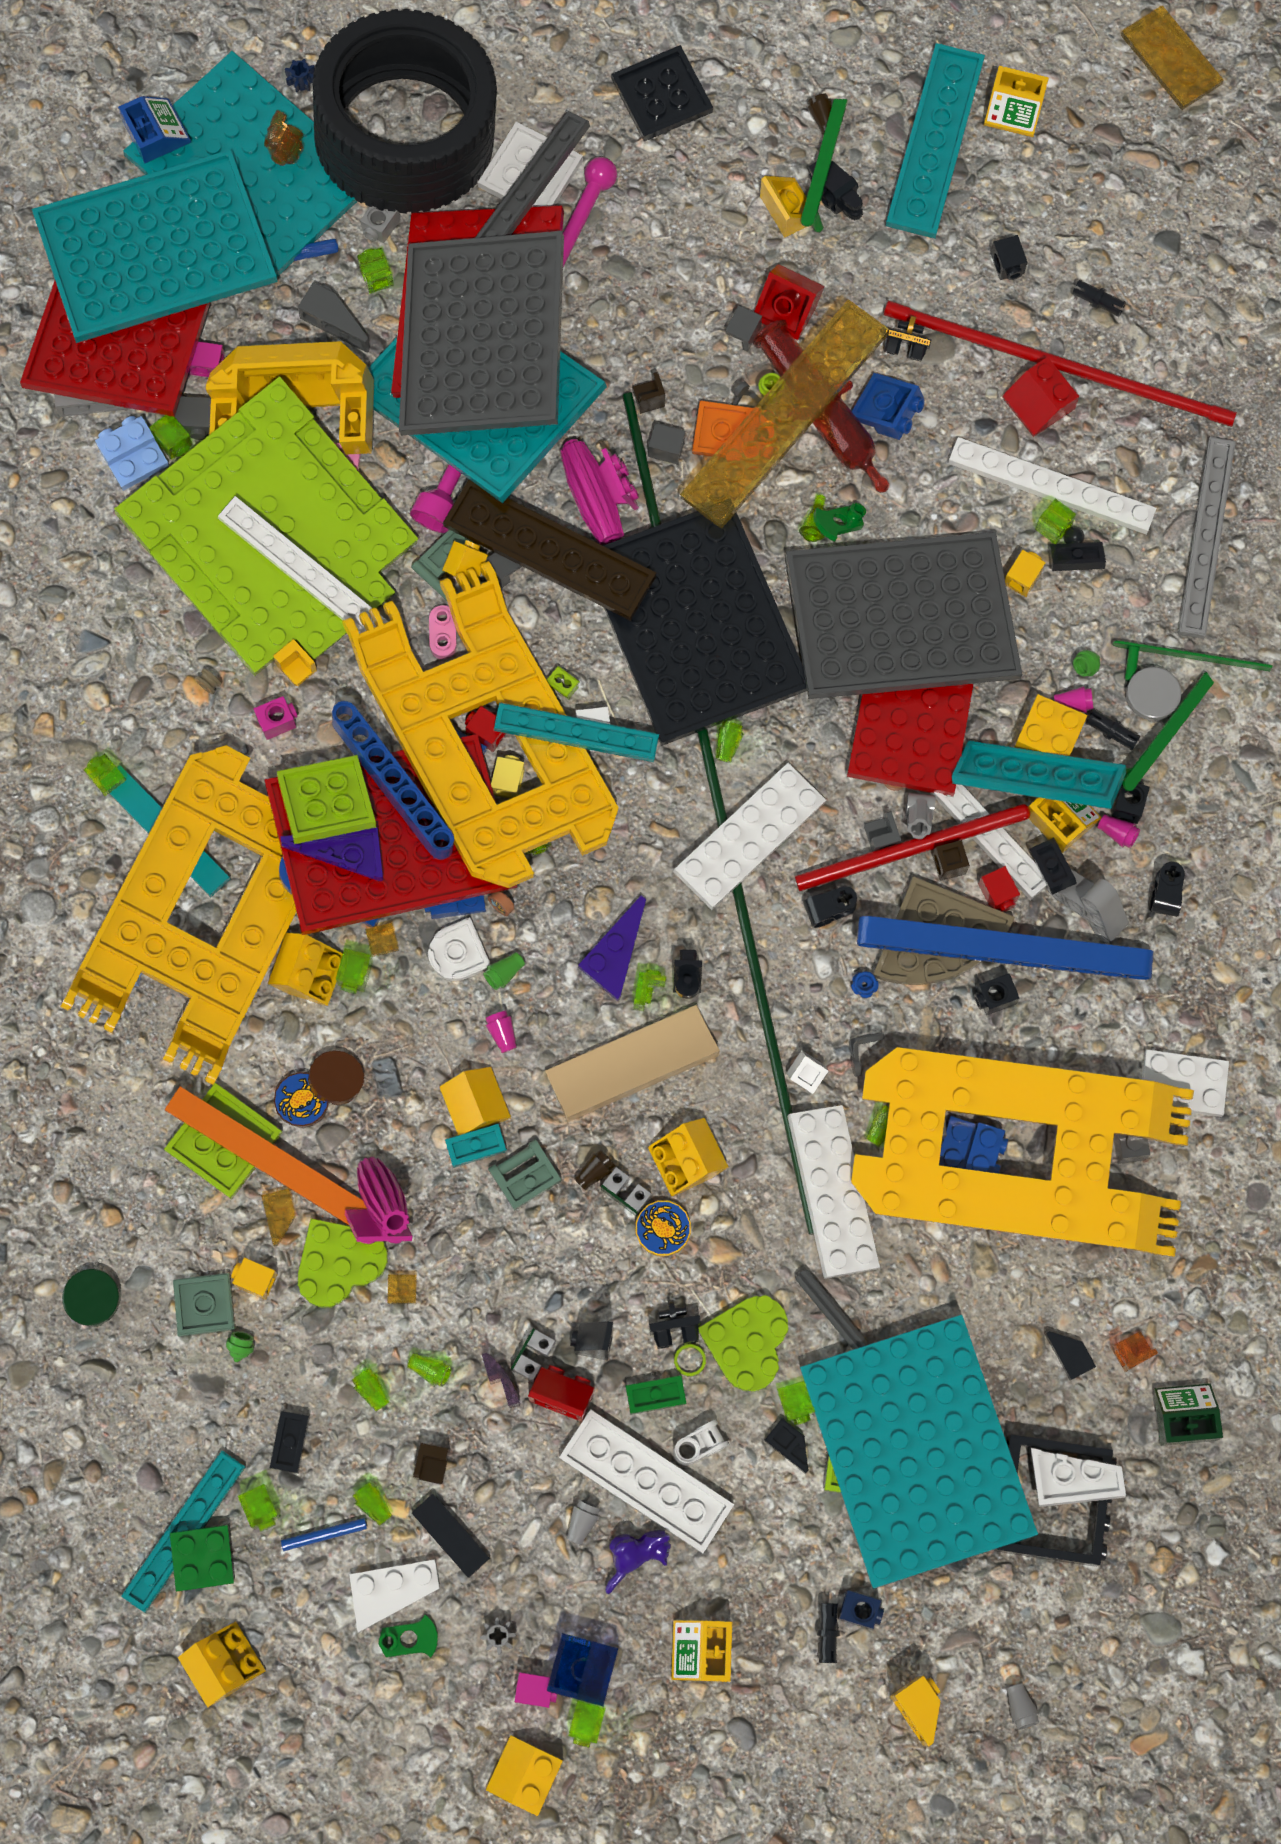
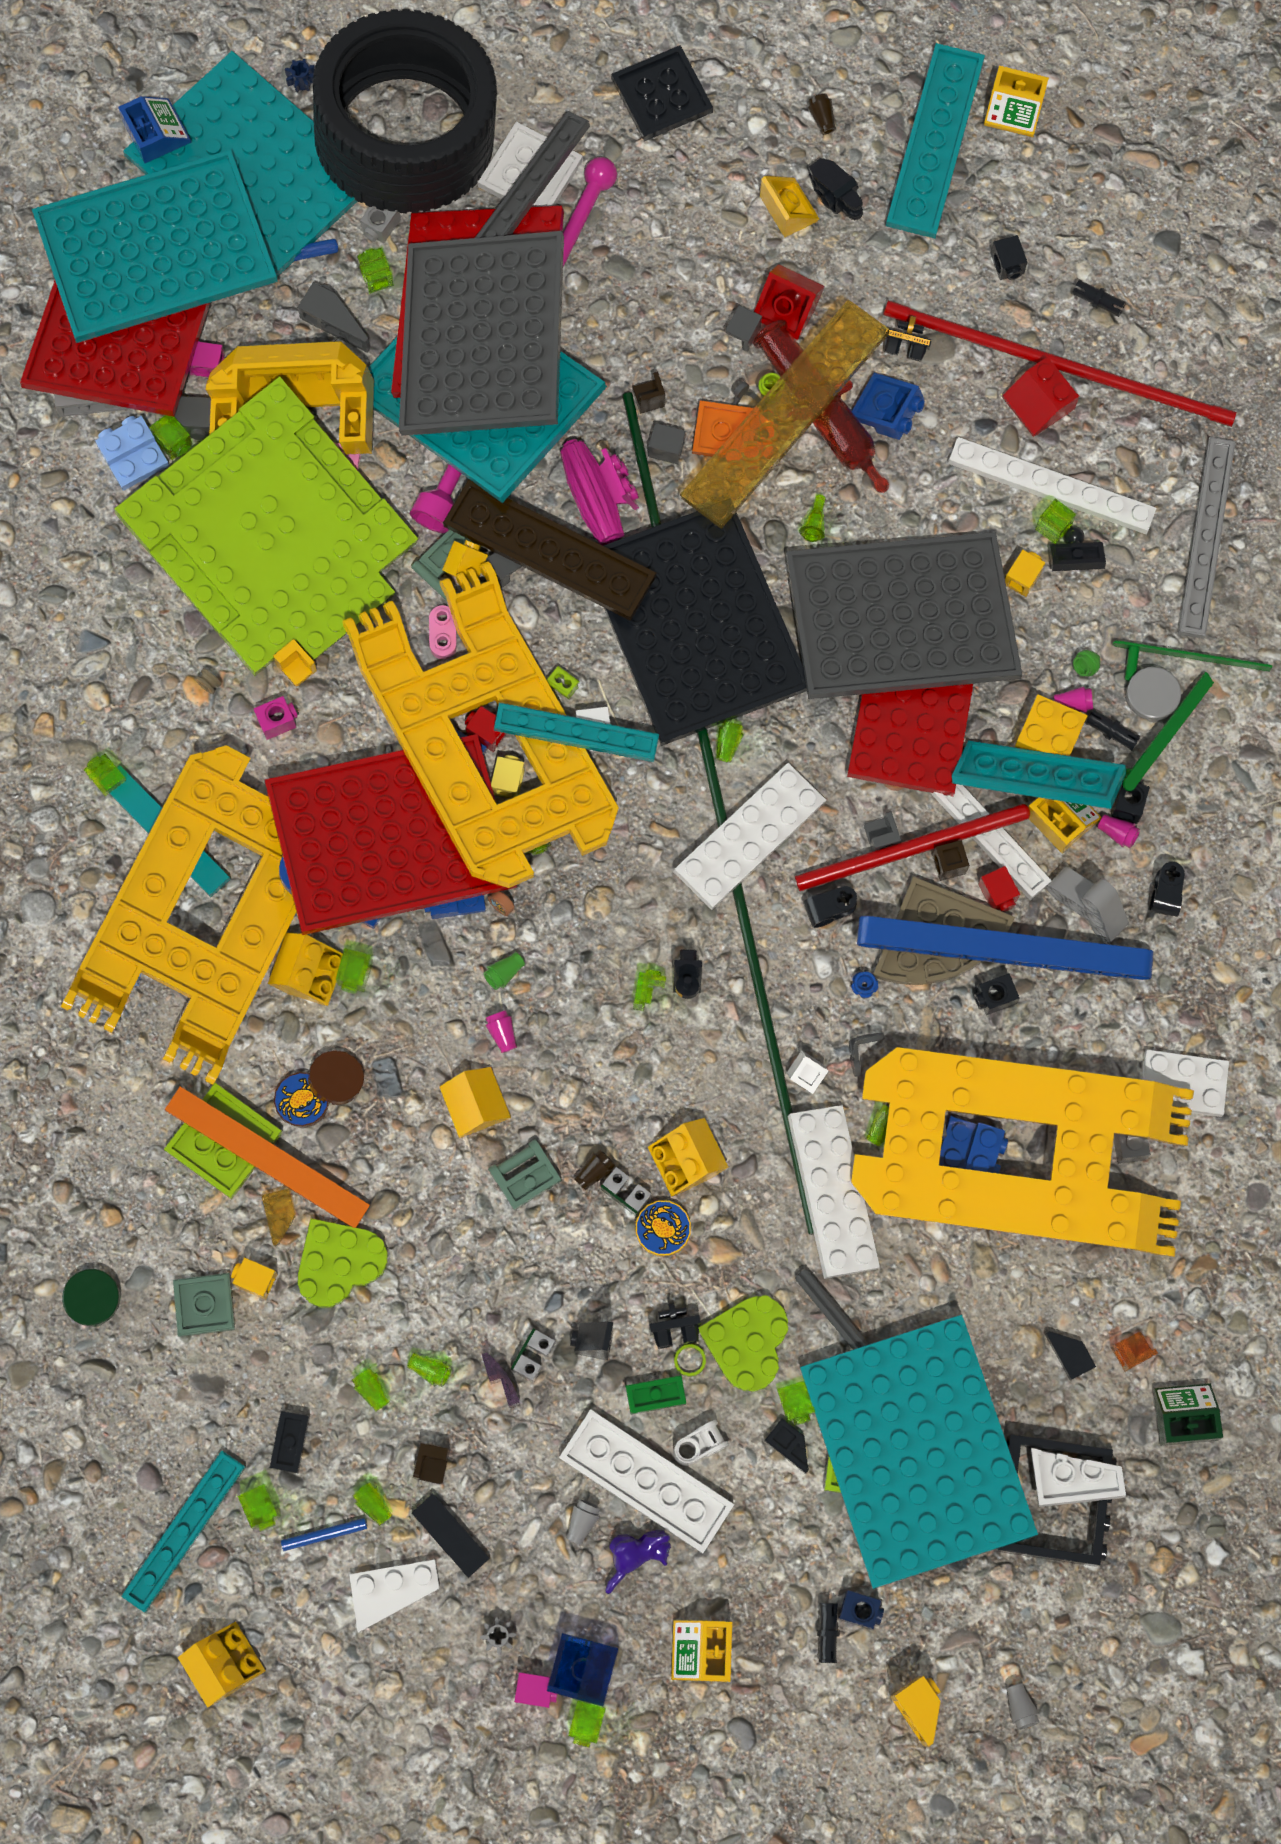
(201, 1558): green plate -> none
(240, 1345): bright green plate -> none
(283, 140): clear orange head -> none
(294, 562): white plate -> none
(326, 799): lime plate -> none
(350, 851): dark purple wing -> none
(382, 939): clear yellow tile -> none
(385, 1204): dark pink plate -> none
(394, 792): blue beam -> none
(402, 1289): clear yellow tile -> none
(426, 1638): green piece -> none
(457, 952): white tile -> none
(475, 1145): teal plate -> none
(524, 1775): yellow slope -> none
(562, 1393): red slope -> none
(610, 958): dark purple wing -> none
(632, 1063): tan arch -> none
(810, 213): green piece -> none
(850, 515): green piece -> none
(920, 814): light grey piece -> none
(1053, 866): black plate -> none
(1172, 57): clear yellow tile -> none

